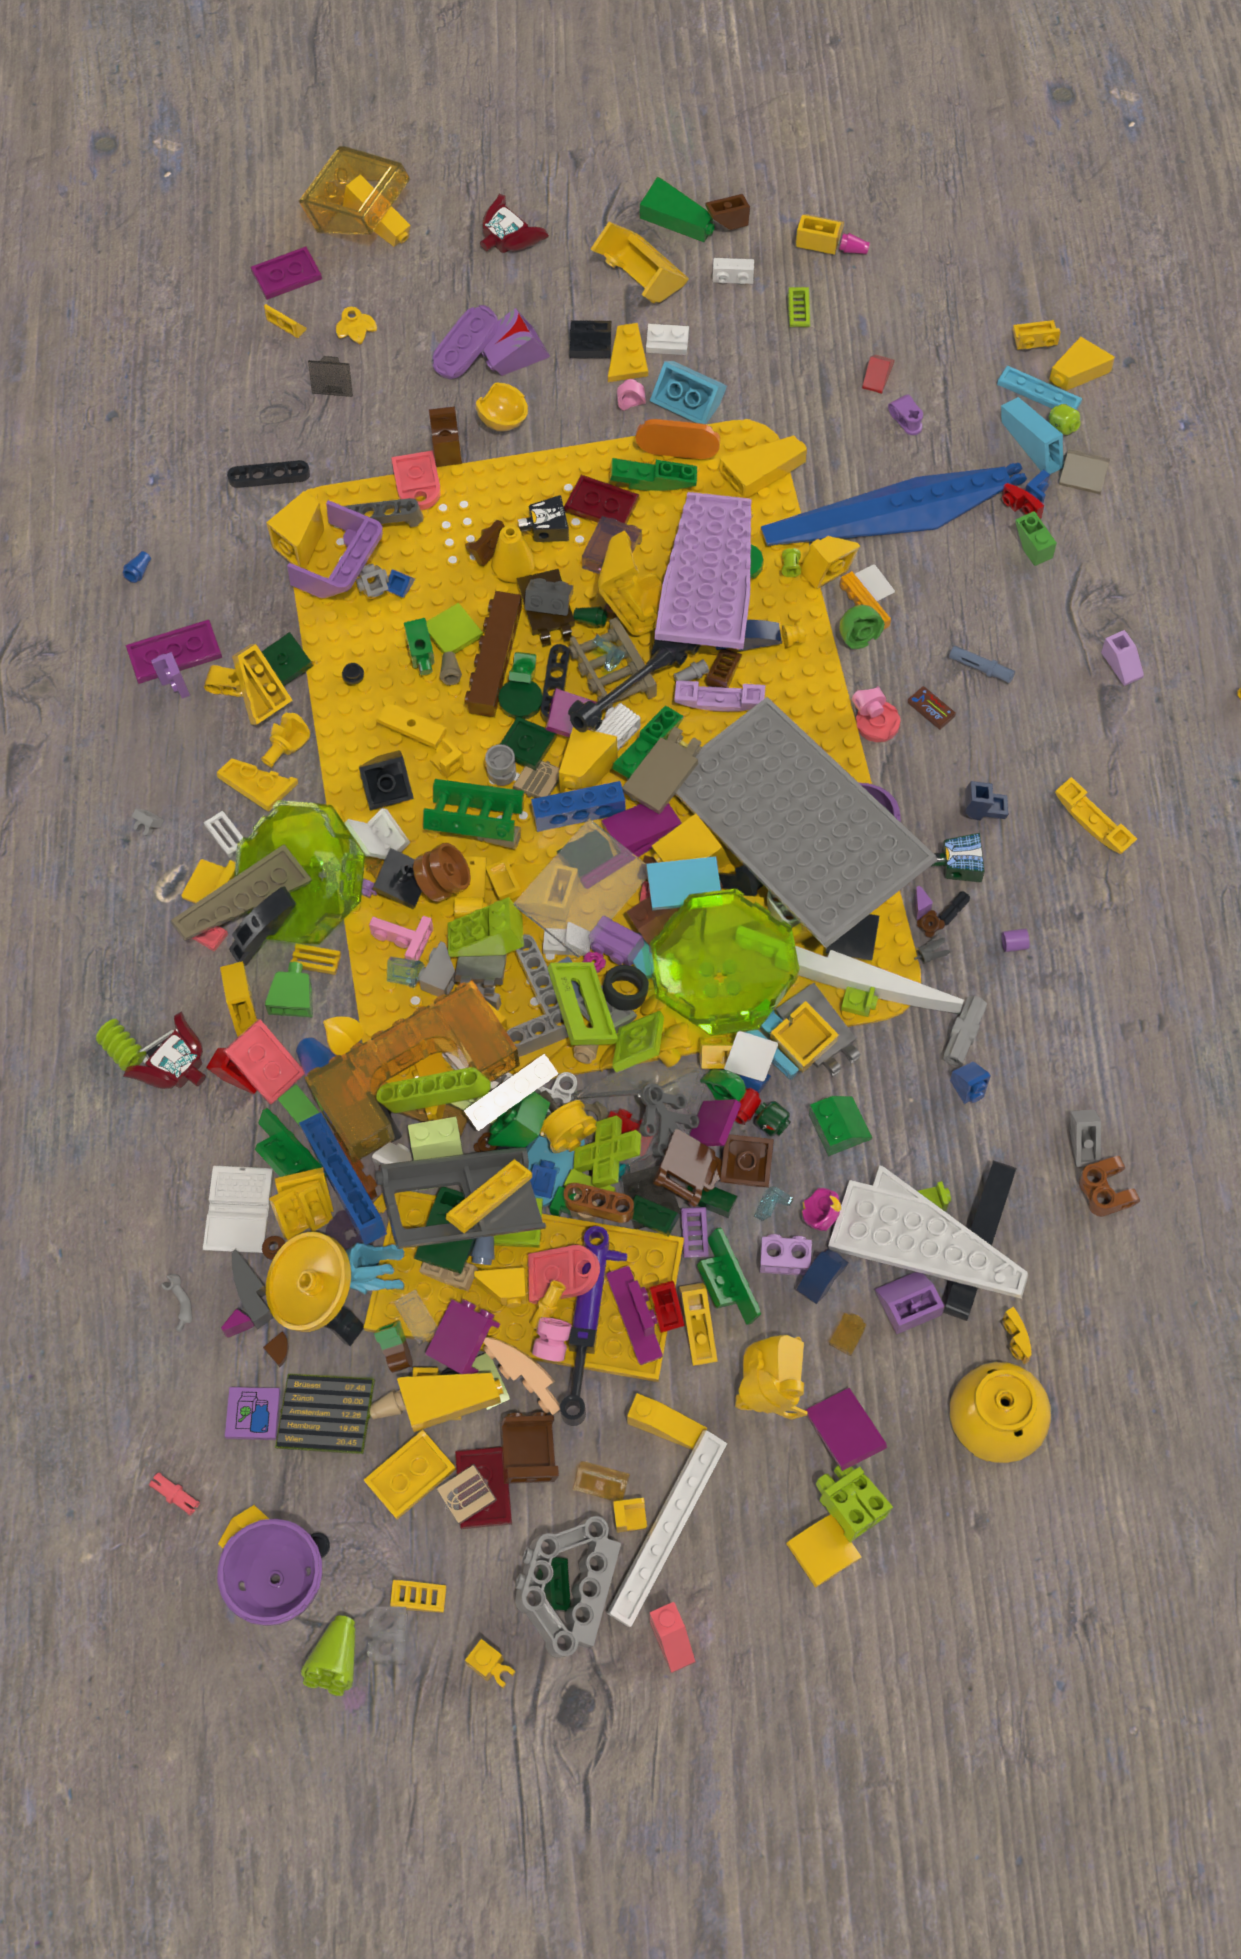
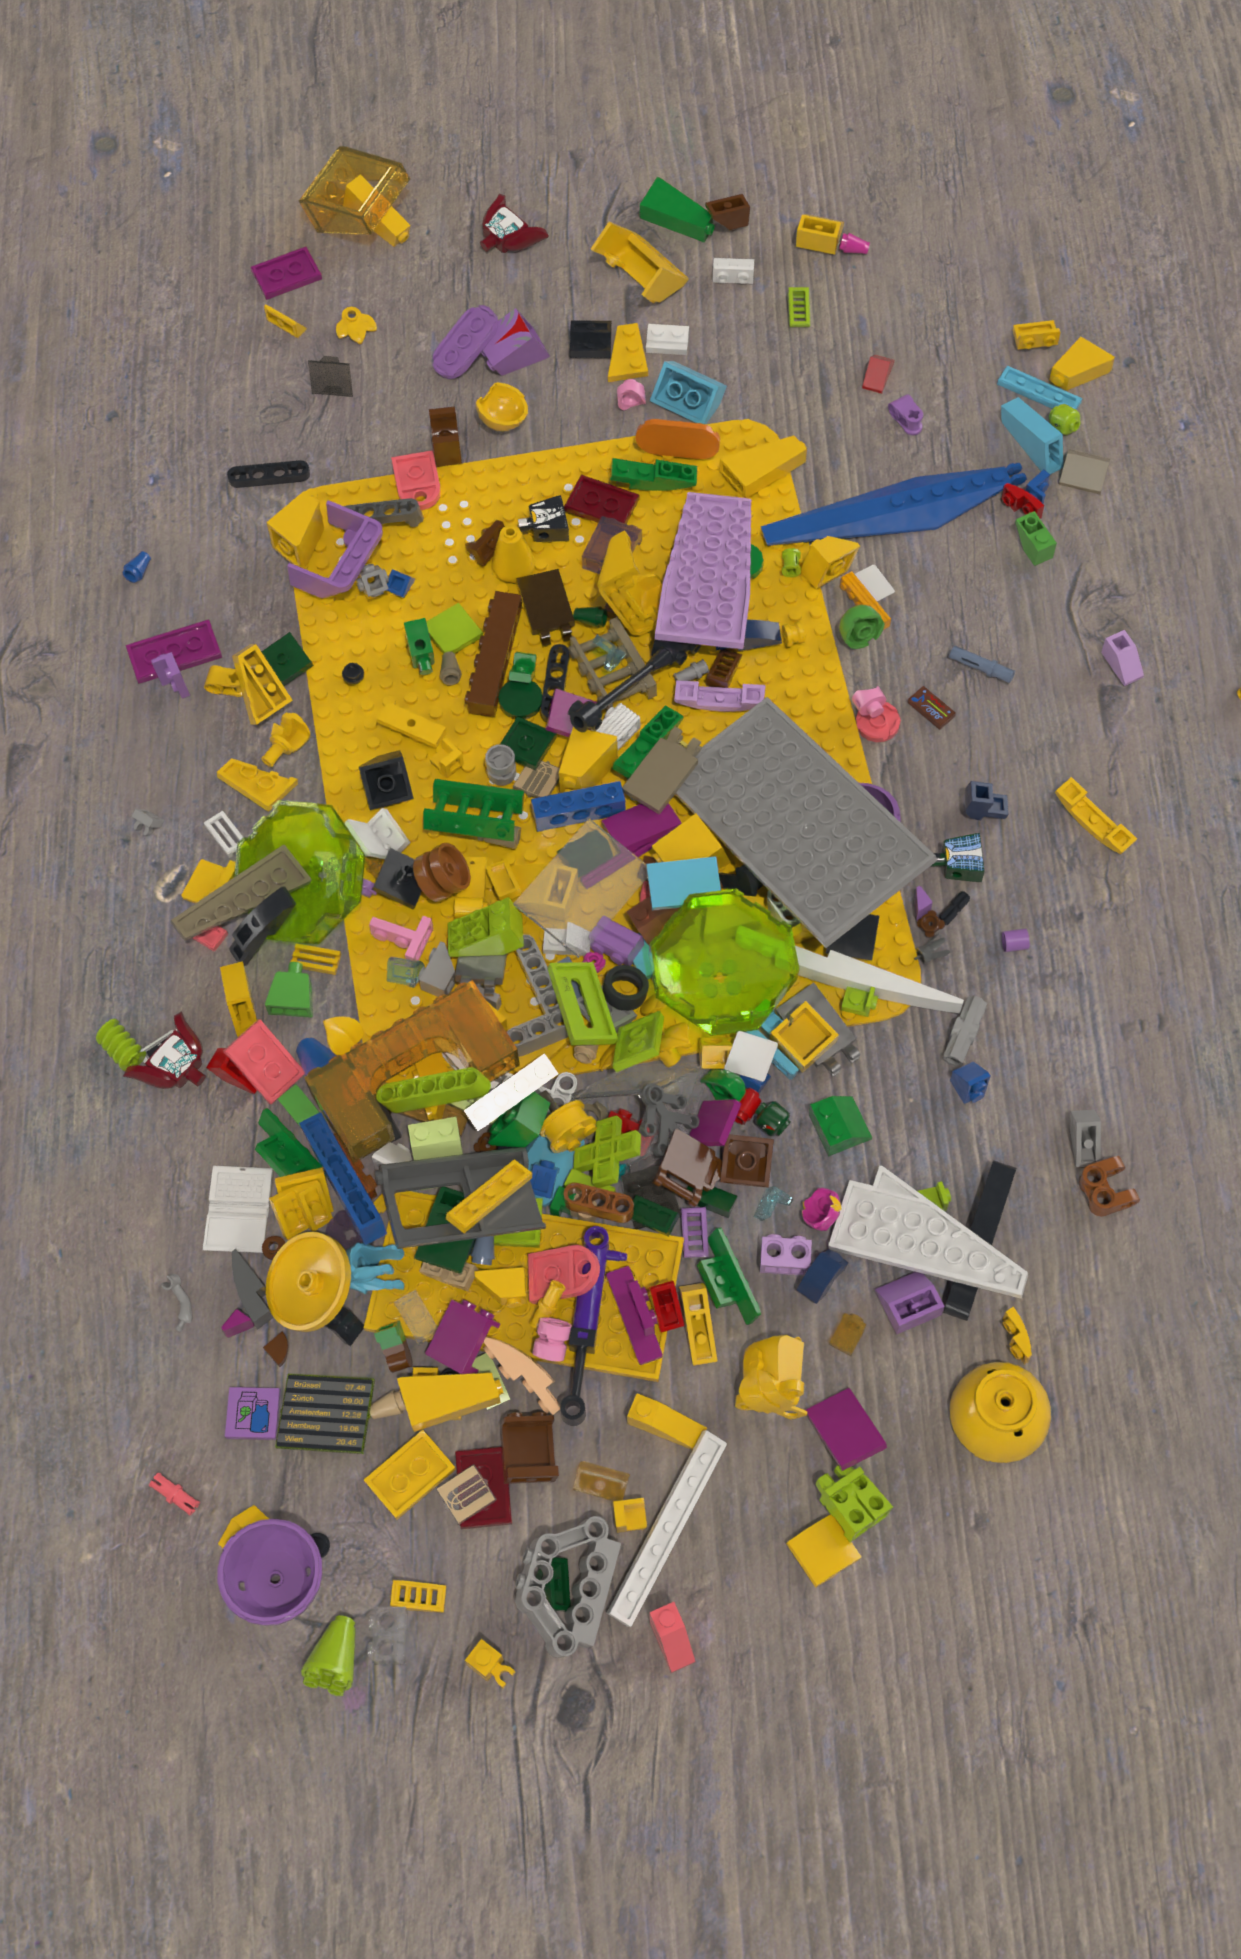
(548, 596): dark grey bracket -> none

